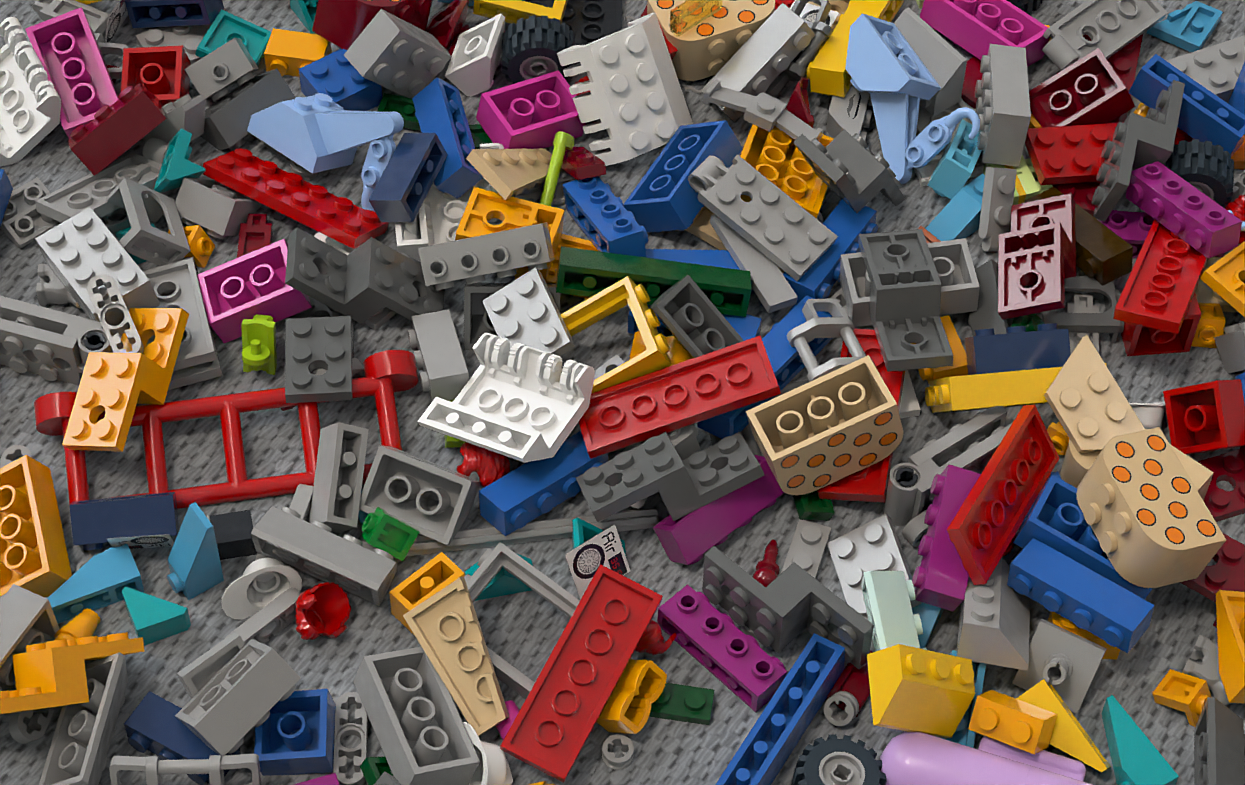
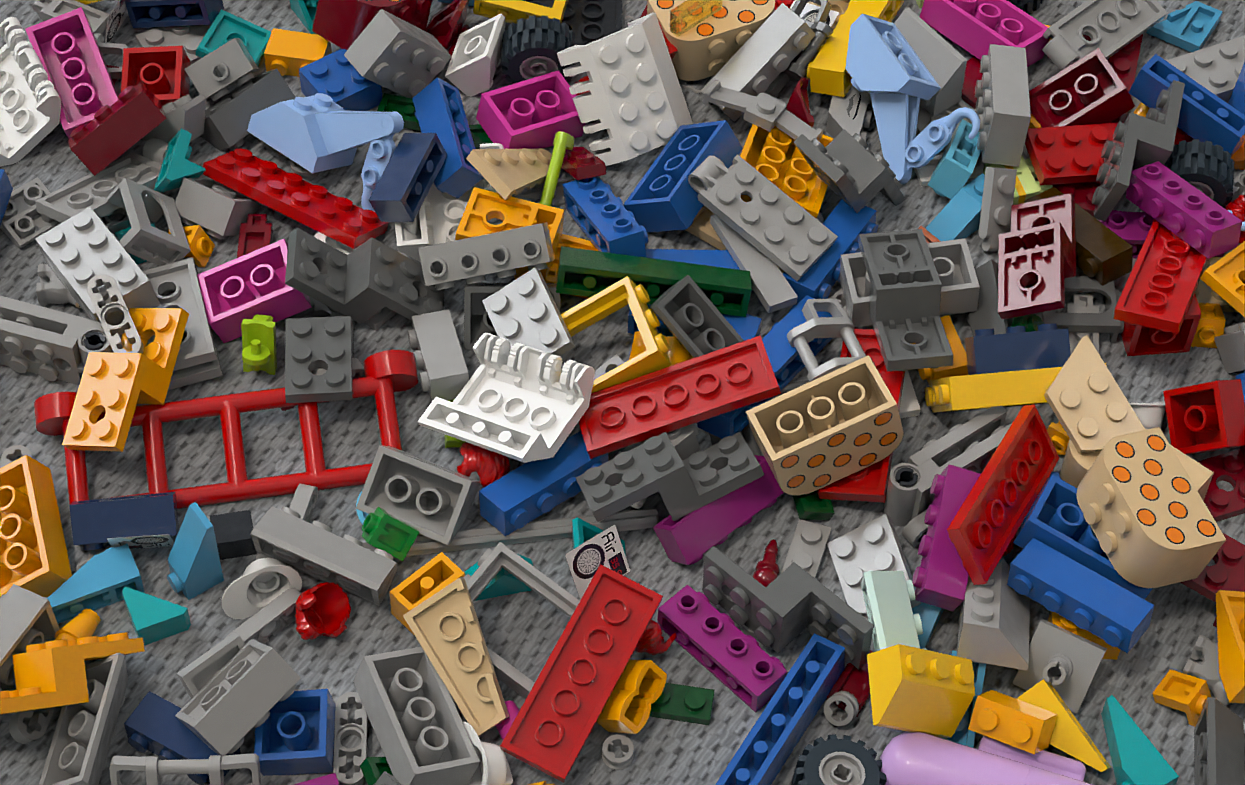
(339, 476): light grey brick -> none

